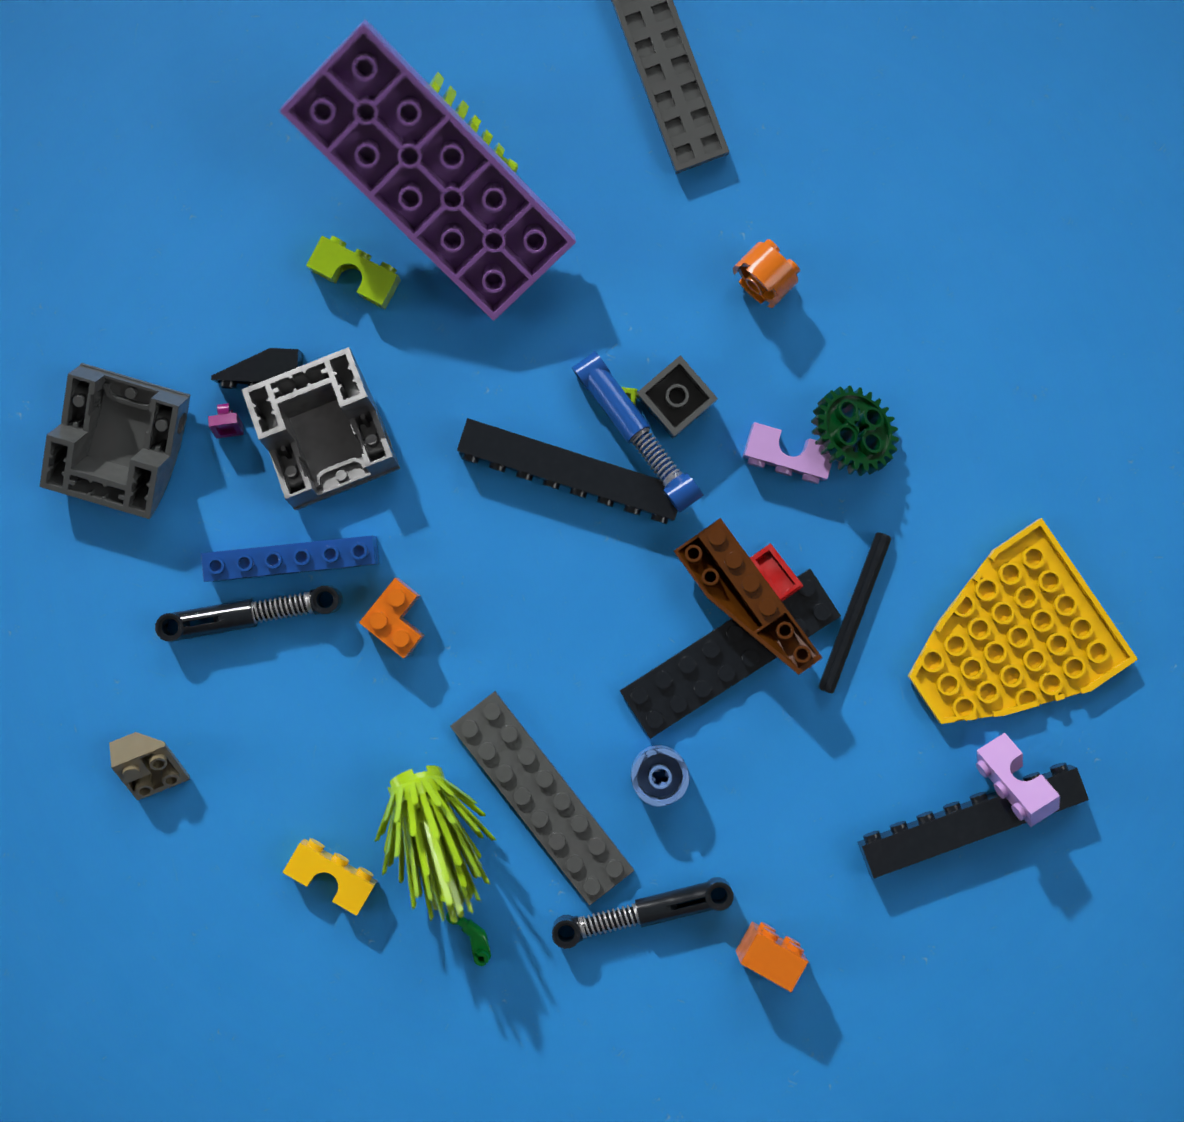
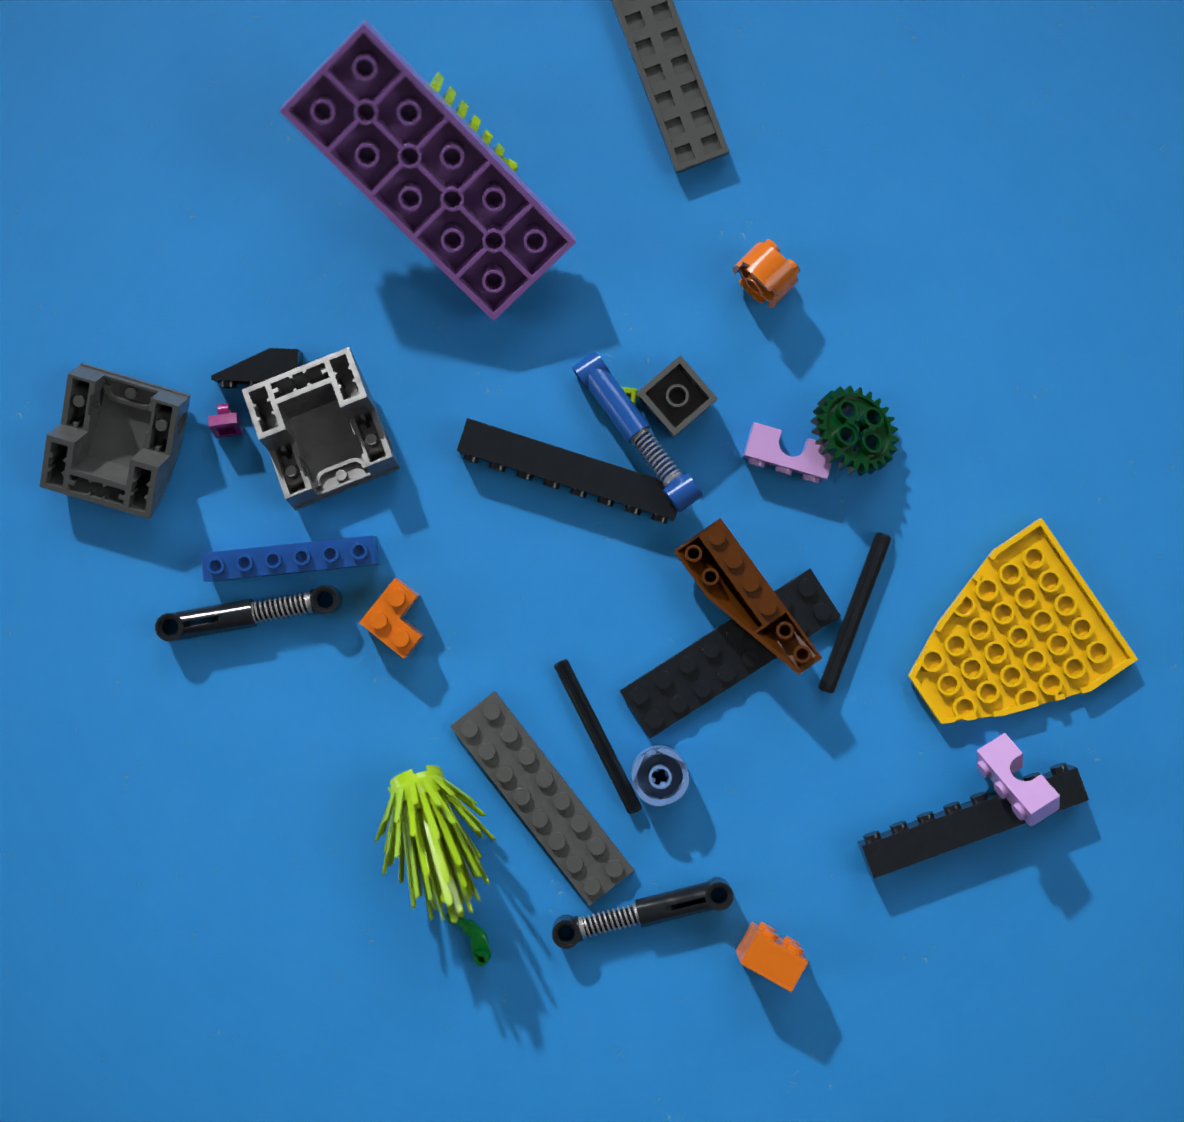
(145, 765): dark tan slope -> none
(332, 259): lime arch -> none
(353, 883): yellow arch -> none
(597, 736): none -> black axle
(776, 572): red tile -> none

